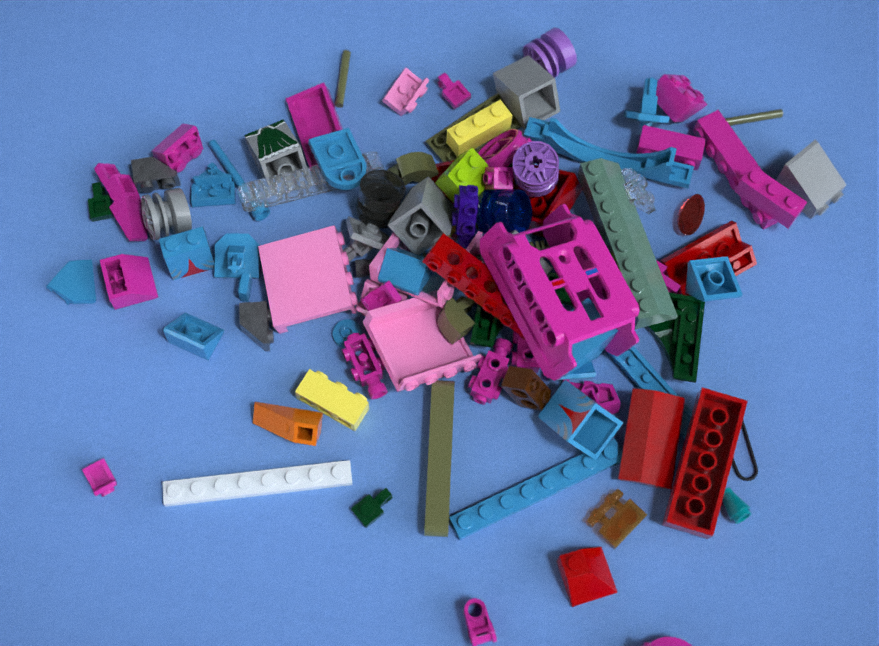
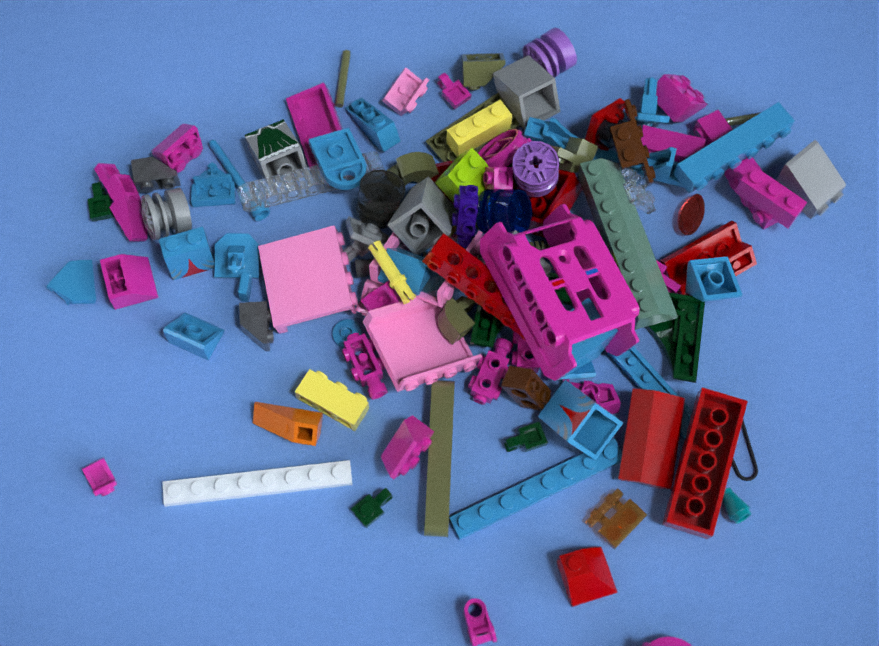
(374, 124): none -> dark azure slope
(396, 280): none -> light yellow pin
(406, 446): none -> dark pink slope
(479, 68): none -> olive slope
(529, 437): none -> dark green plate
(576, 152): none -> olive brick
(598, 130): none -> red piece
(629, 144): none -> reddish brown bracket
(733, 148): none -> dark azure brick

